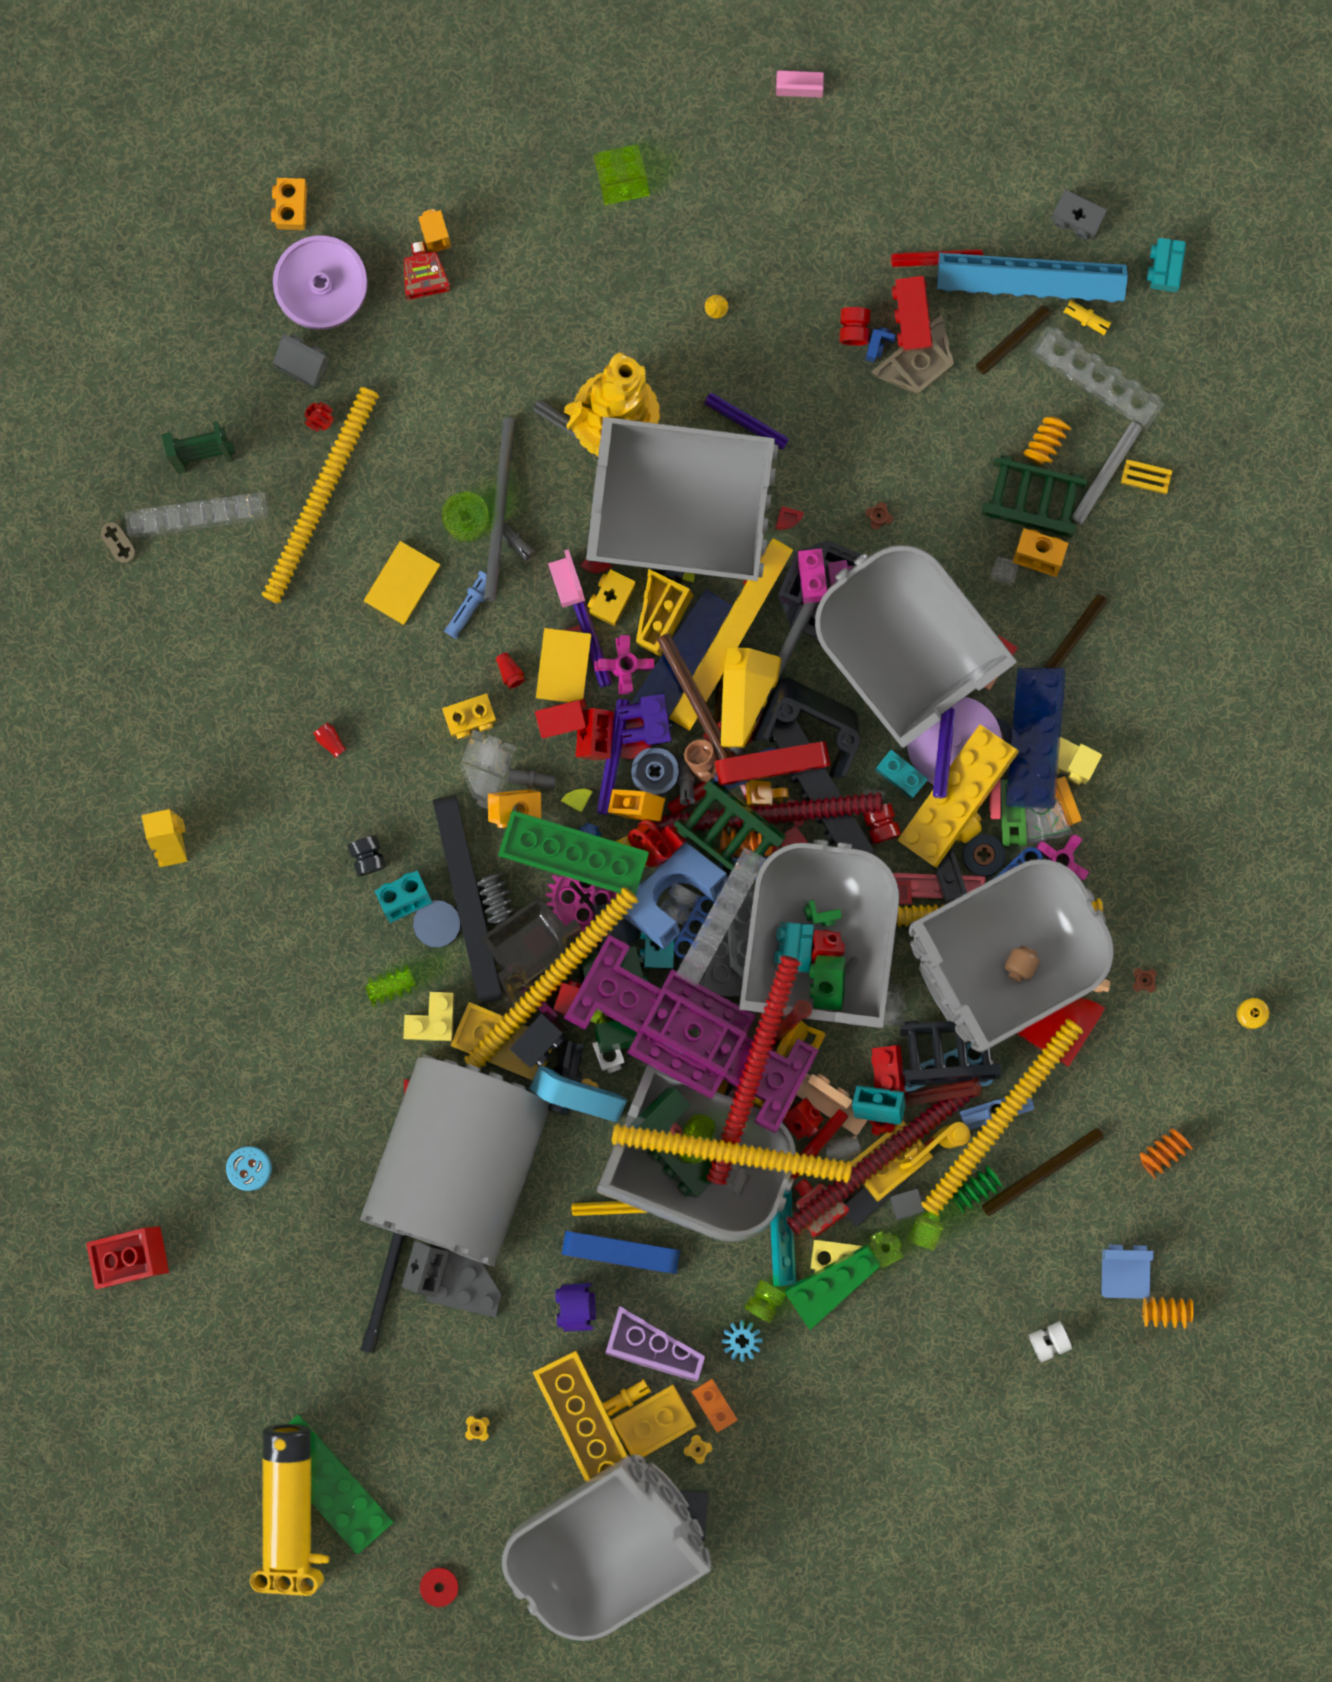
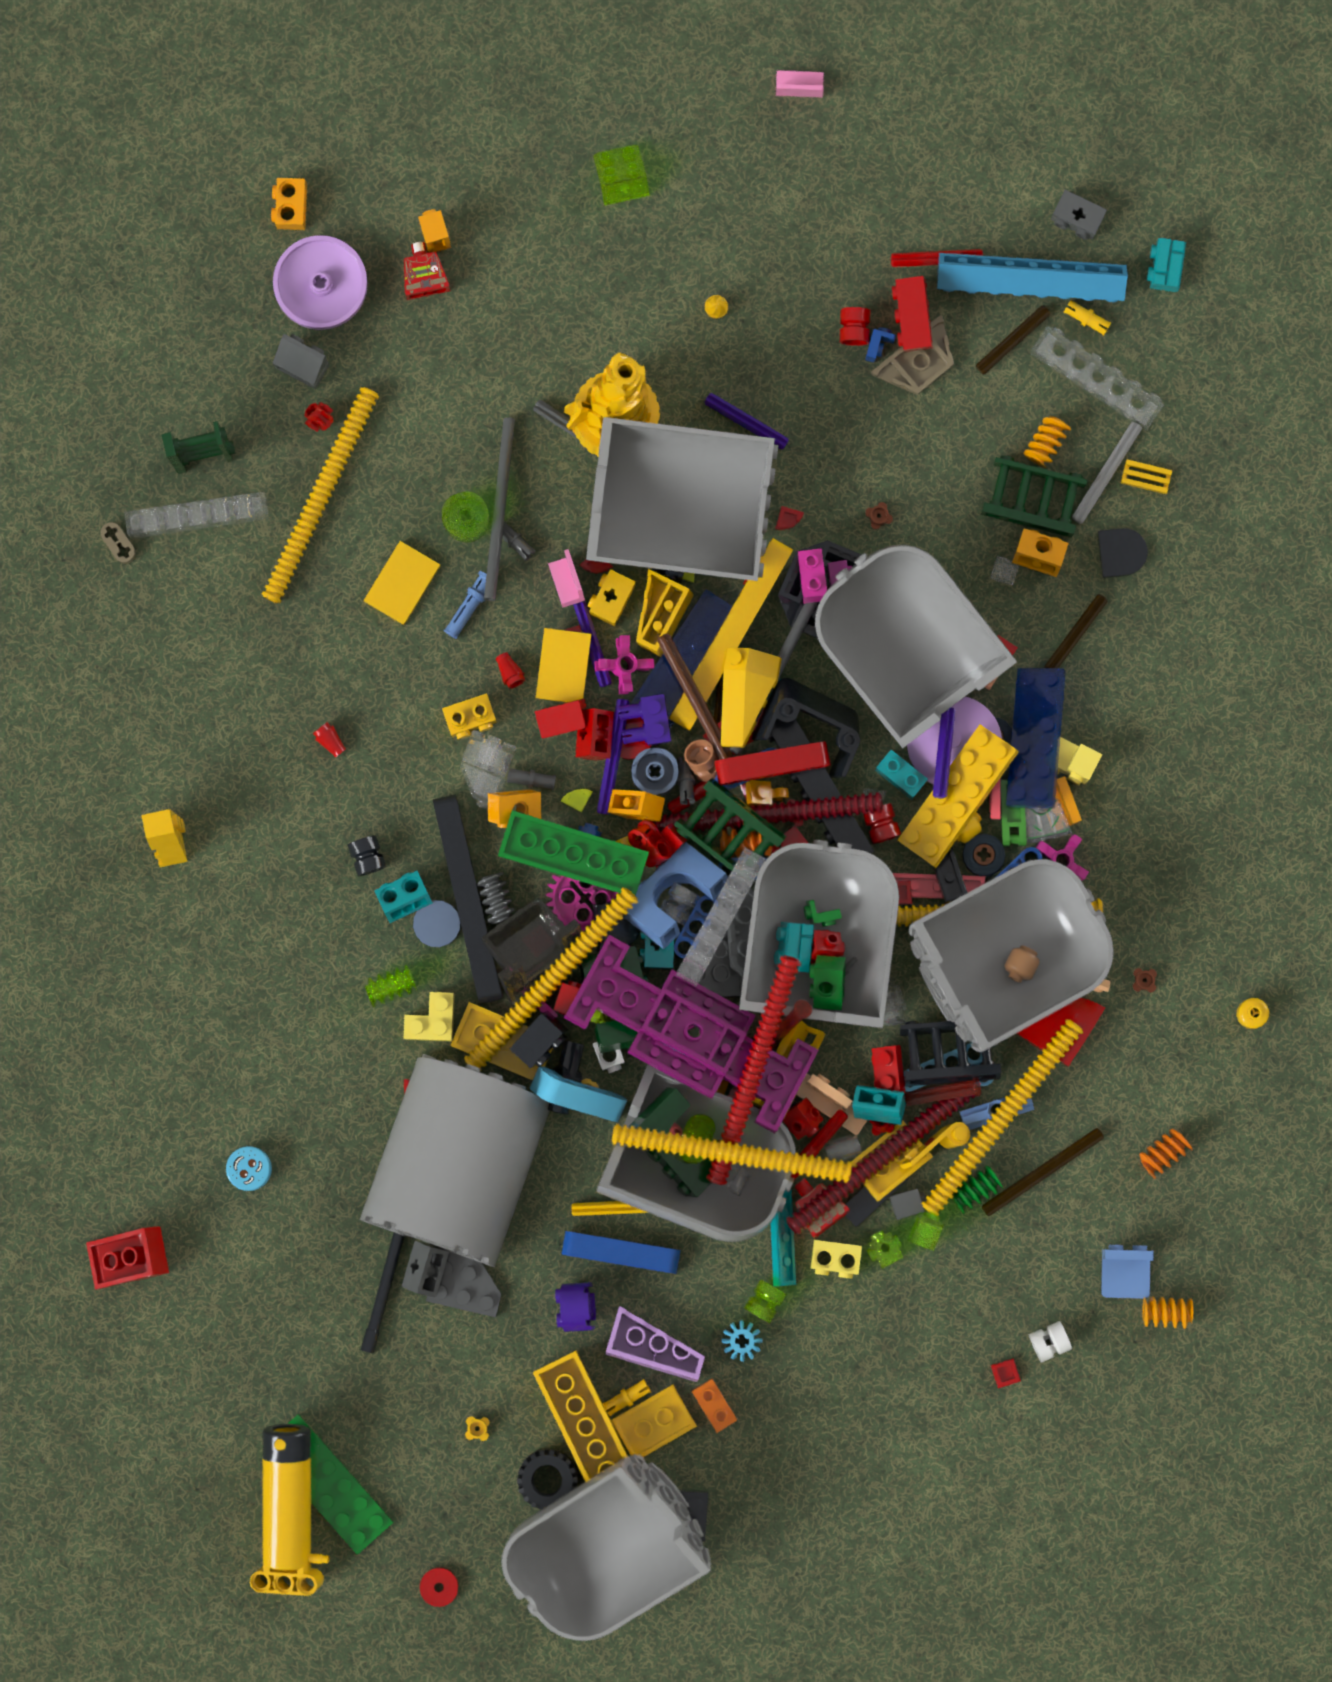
(538, 1459): none -> black tyre
(704, 1449): yellow plate -> none
(829, 1286): green wing -> none
(1005, 1373): none -> red tile
(1121, 552): none -> black tile

